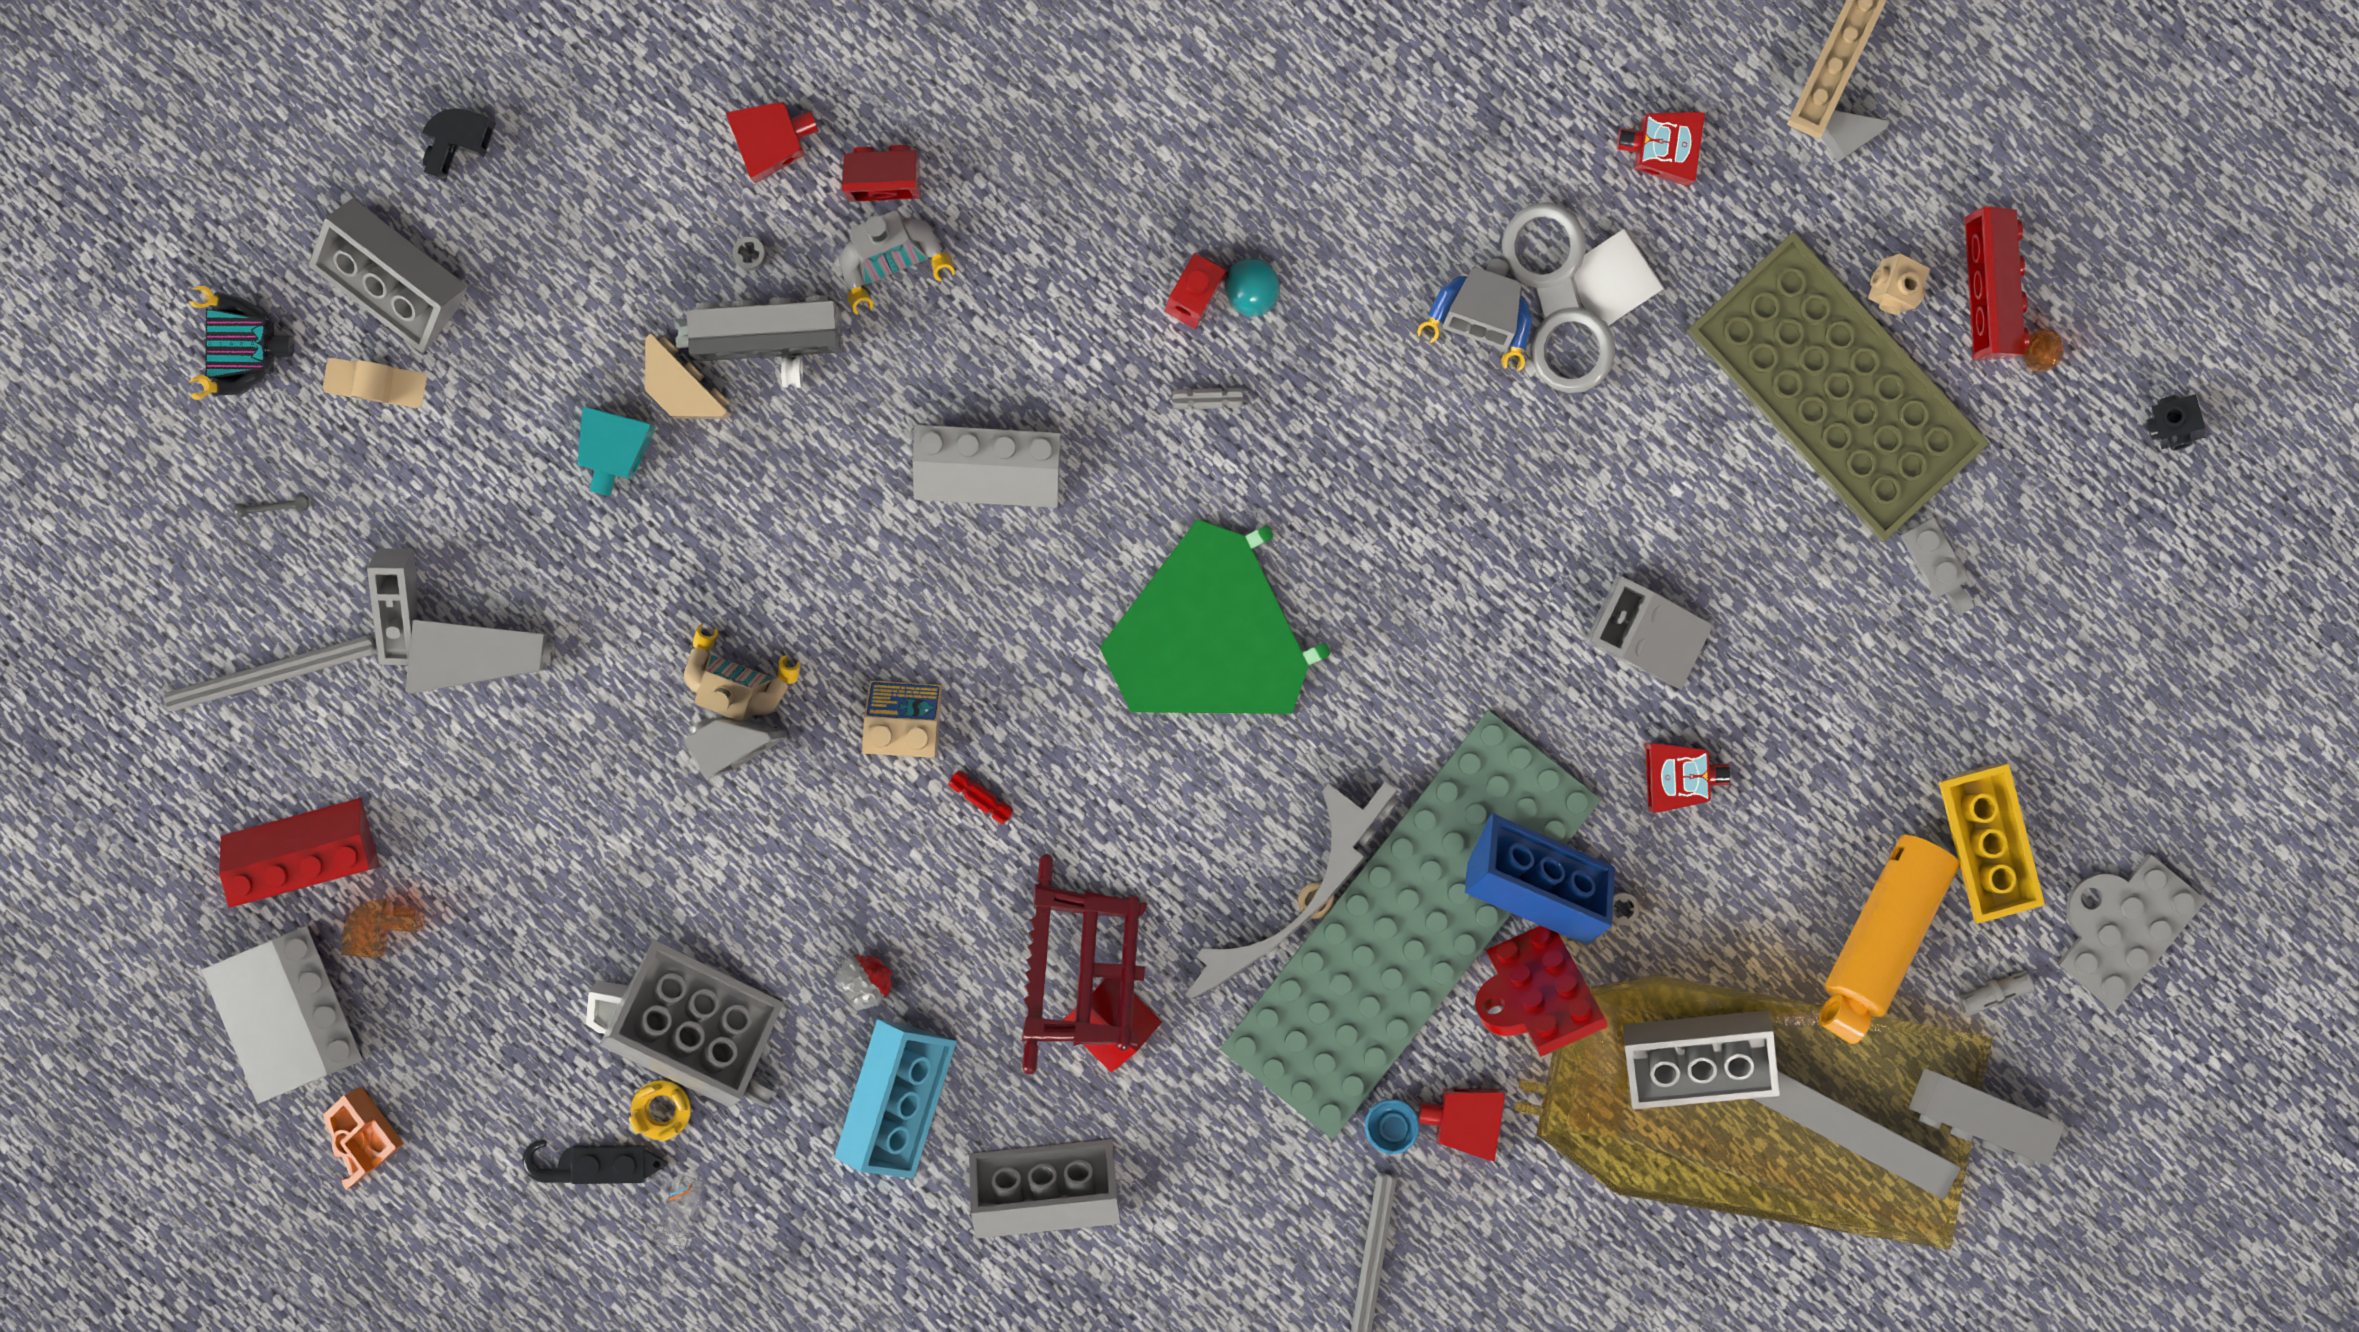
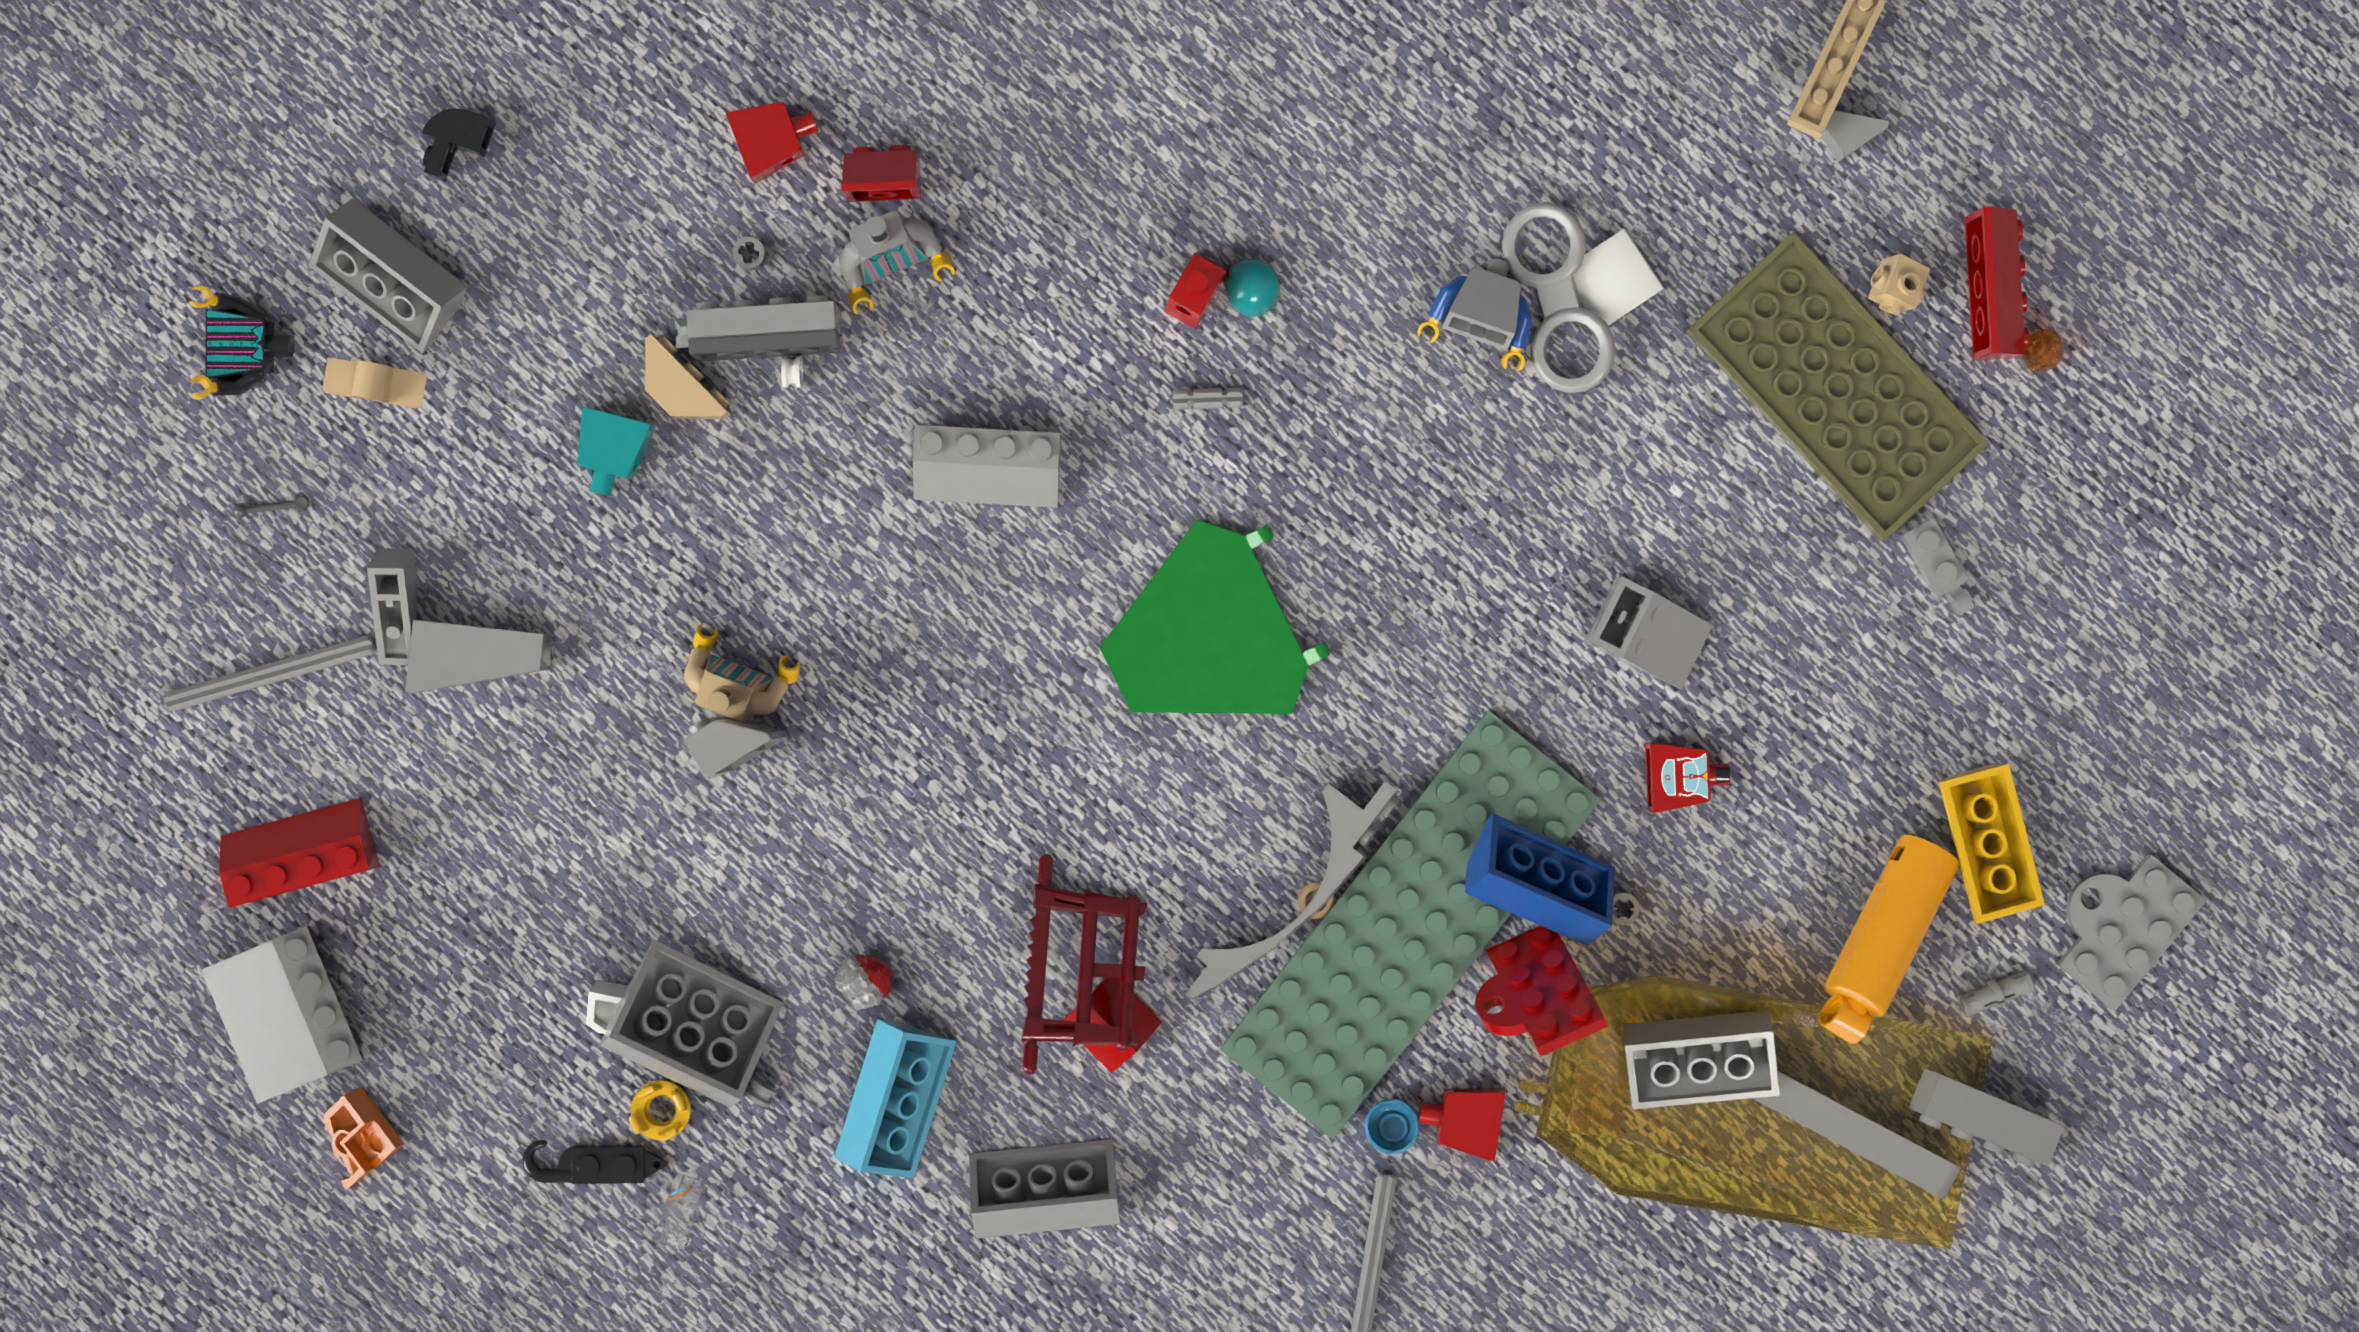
(368, 927): clear orange brick -> none
(902, 719): slope -> none
(980, 797): red axle -> none
(1666, 145): red torso -> none
(2176, 422): black brick -> none

